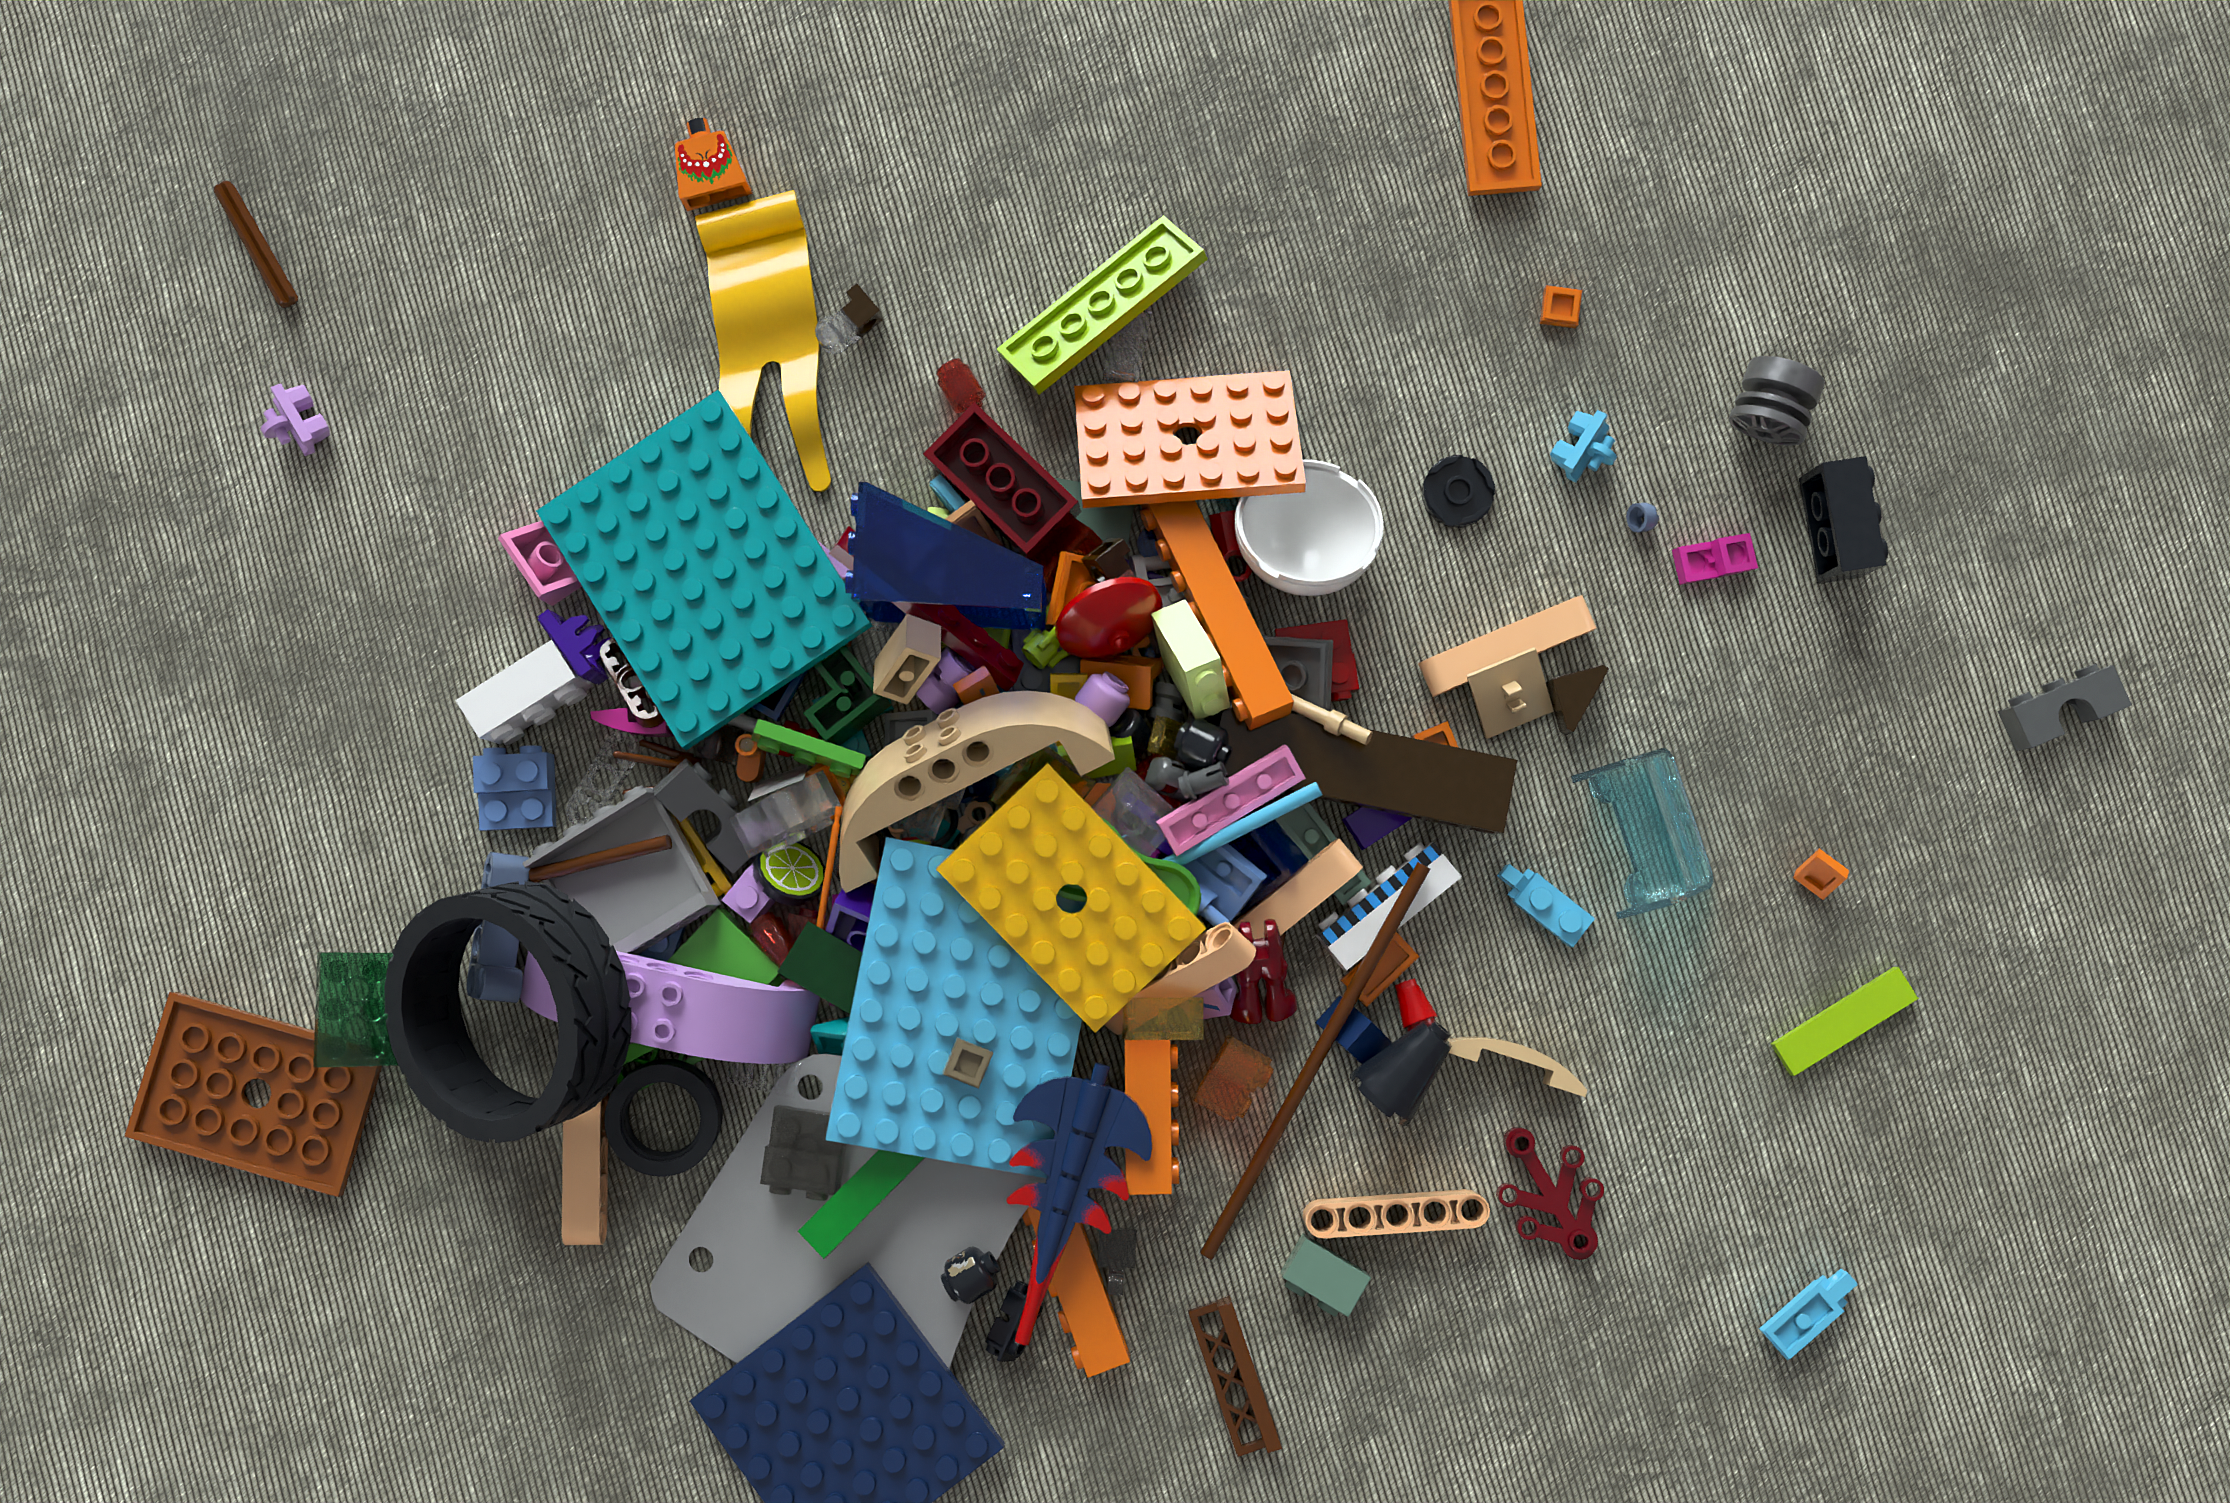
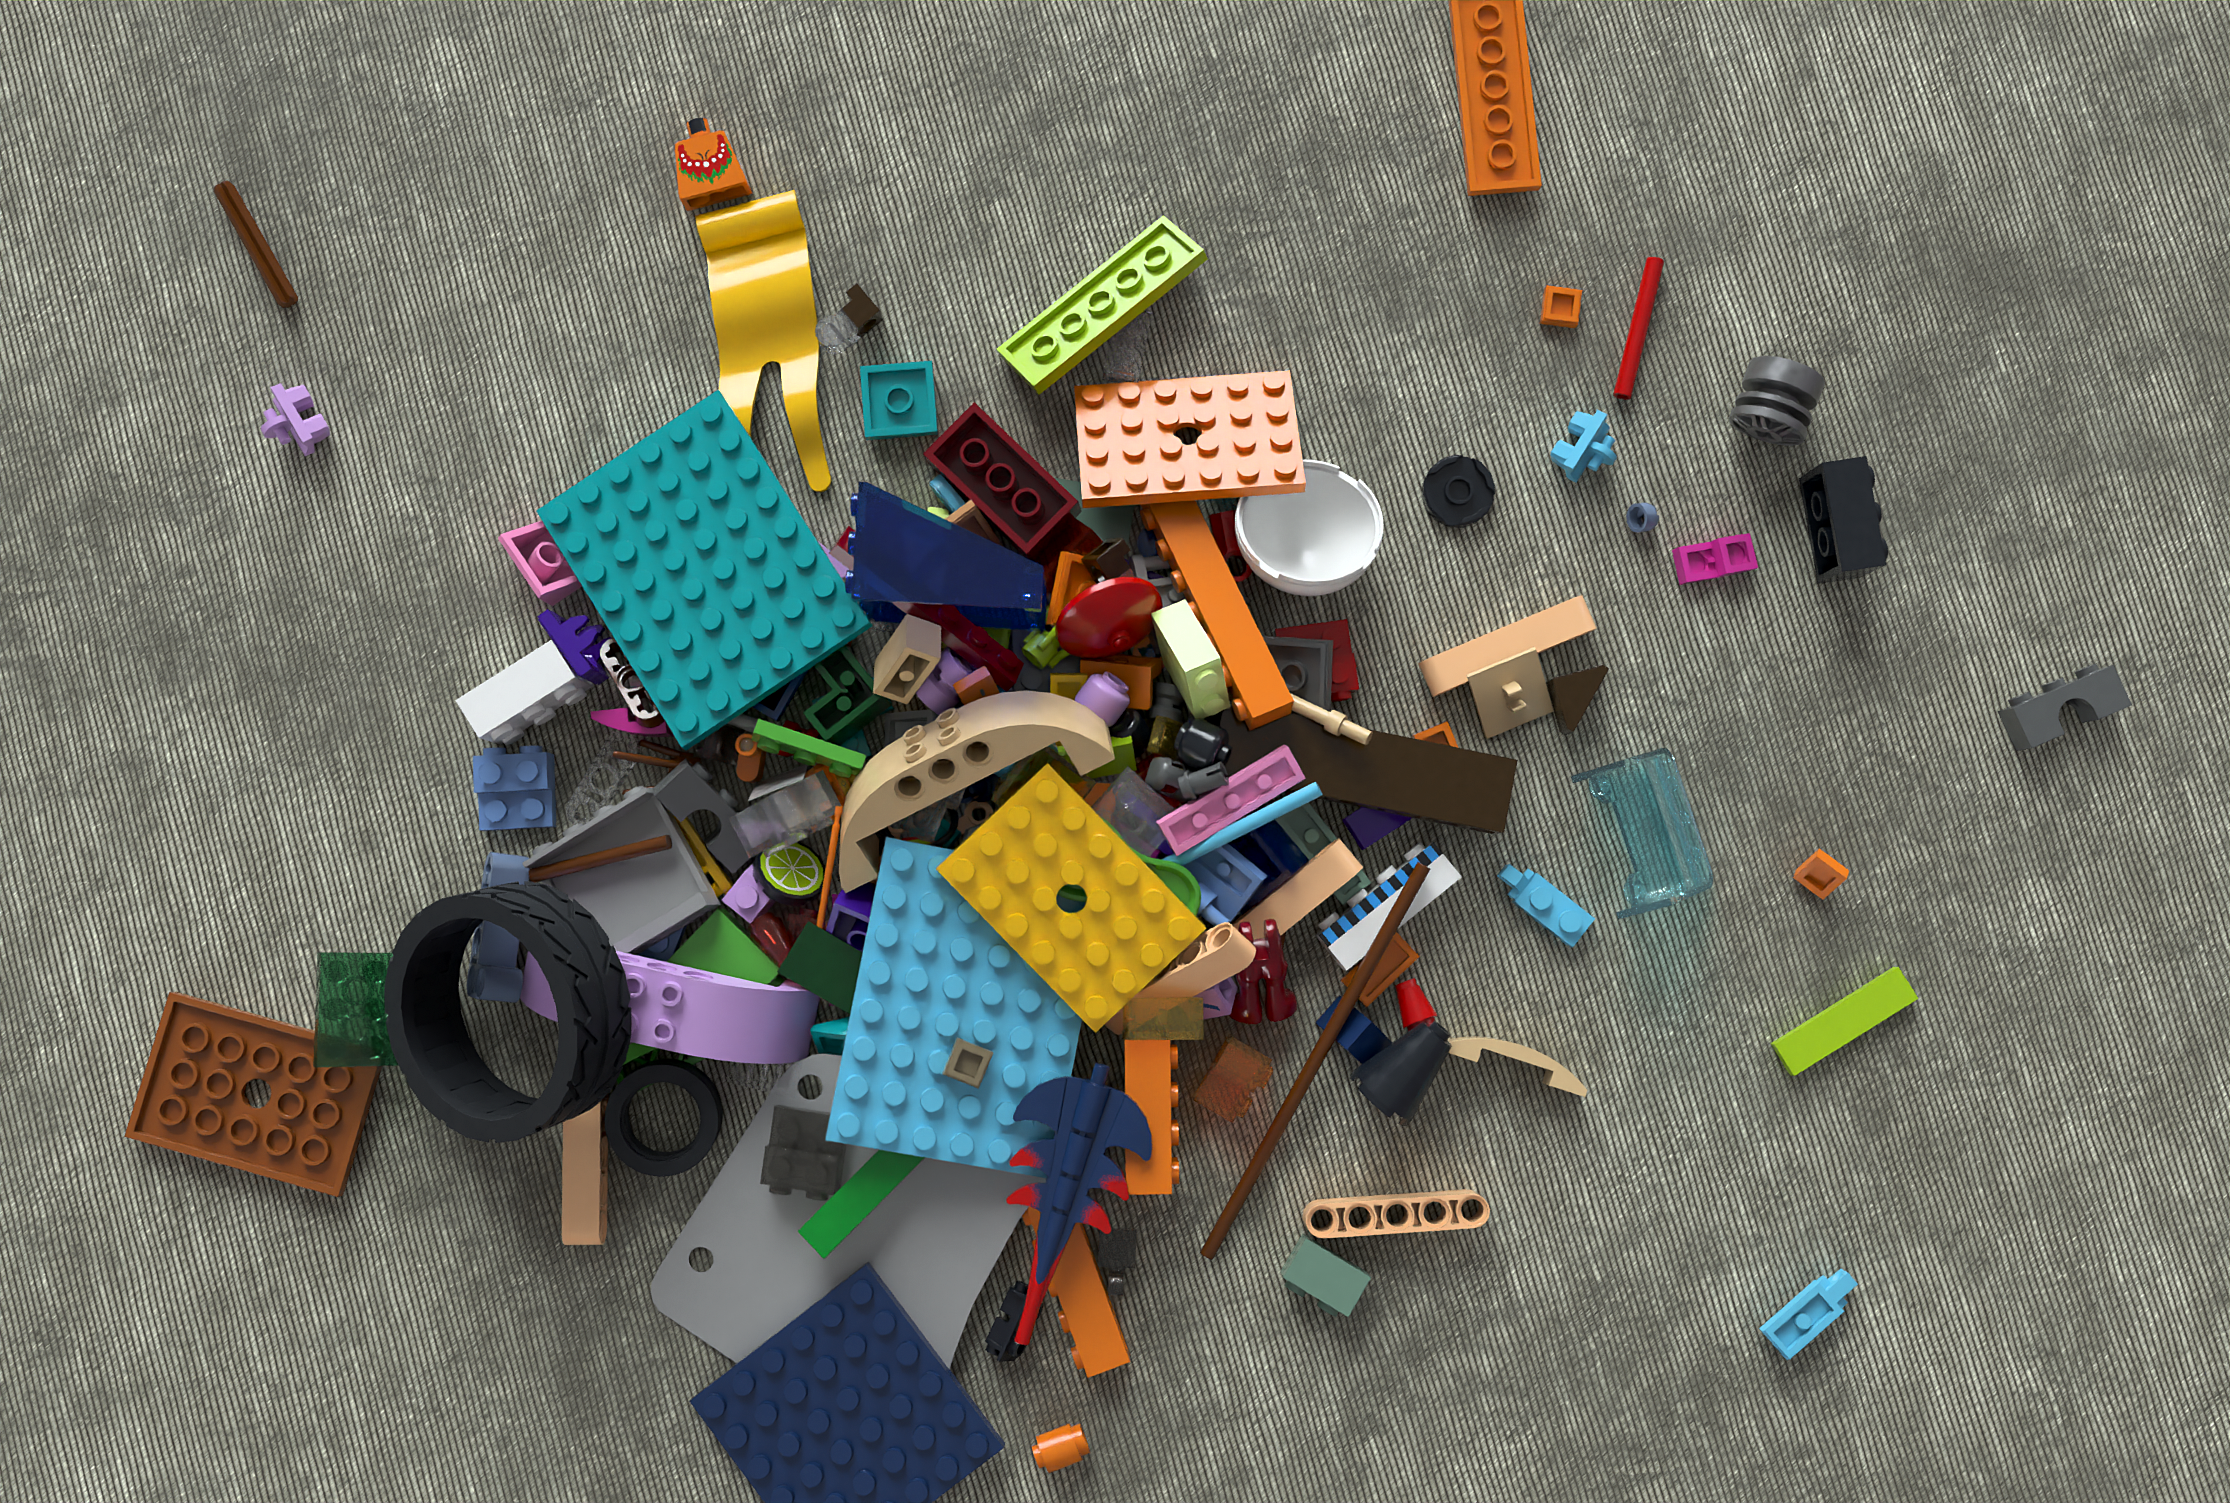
(899, 400): none -> teal plate
(959, 385): clear red brick -> none
(970, 1275): black head -> none
(1060, 1447): none -> orange brick
(1248, 1373): reddish brown fence -> none
(1554, 1199): dark red plant -> none
(1638, 328): none -> red piece

